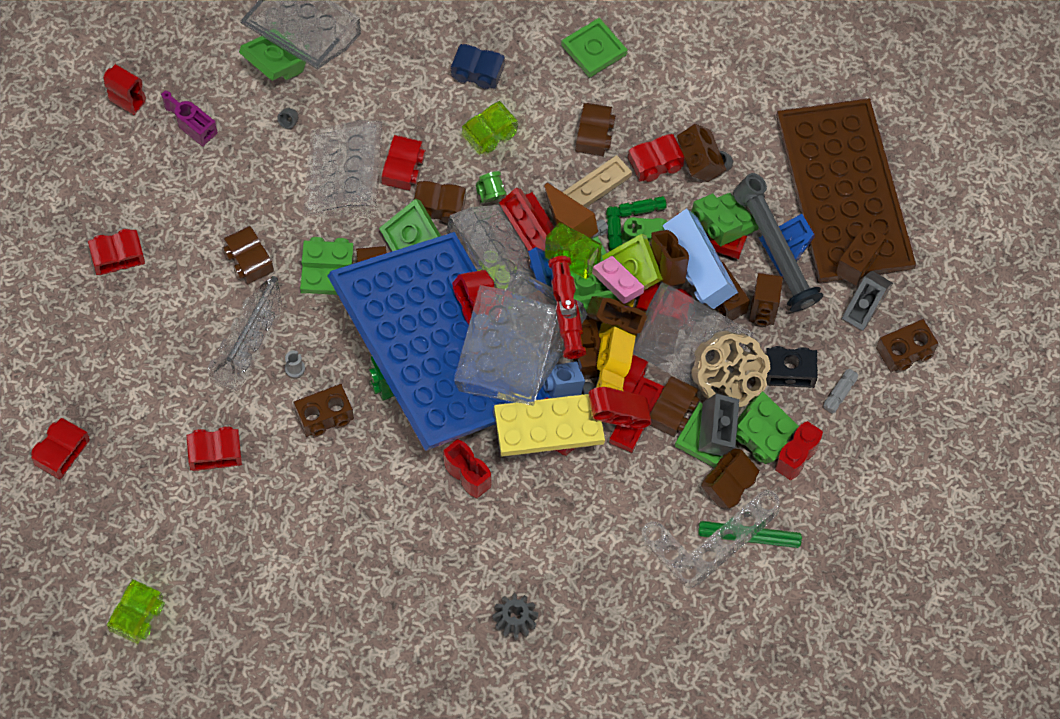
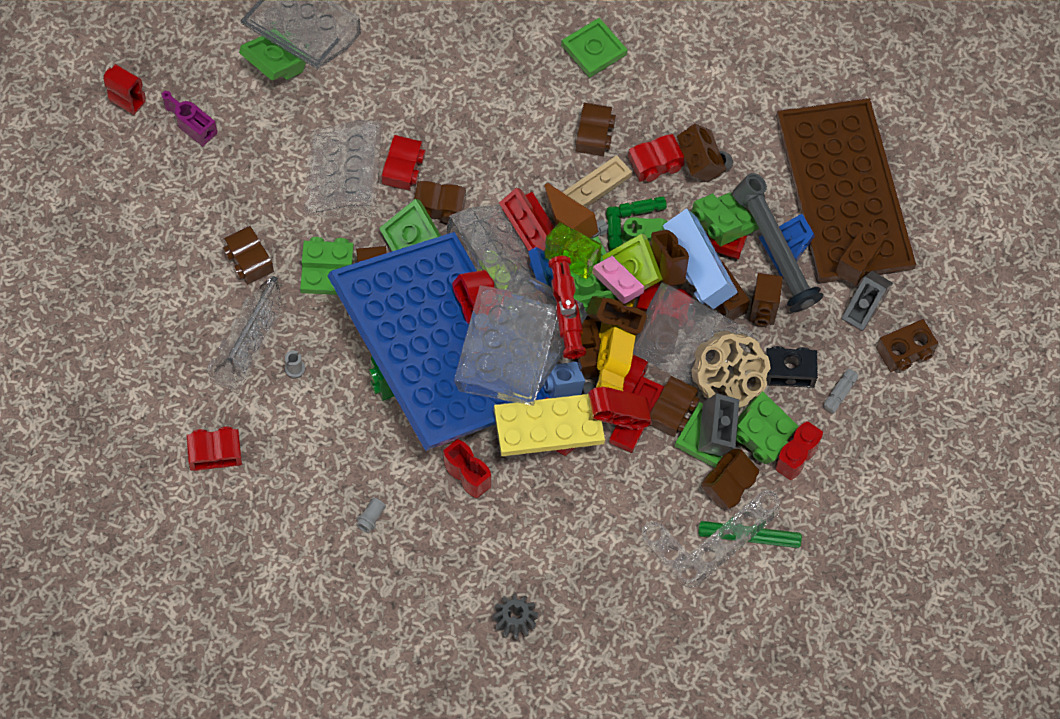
(59, 448): red brick -> none
(116, 251): red brick -> none
(135, 611): clear neon green brick -> none
(284, 116): dark grey hinge -> none
(320, 405): reddish brown brick -> none
(371, 514): none -> light grey pin
(477, 66): dark blue brick -> none
(490, 127): clear neon green brick -> none
(490, 187): bright green piece -> none

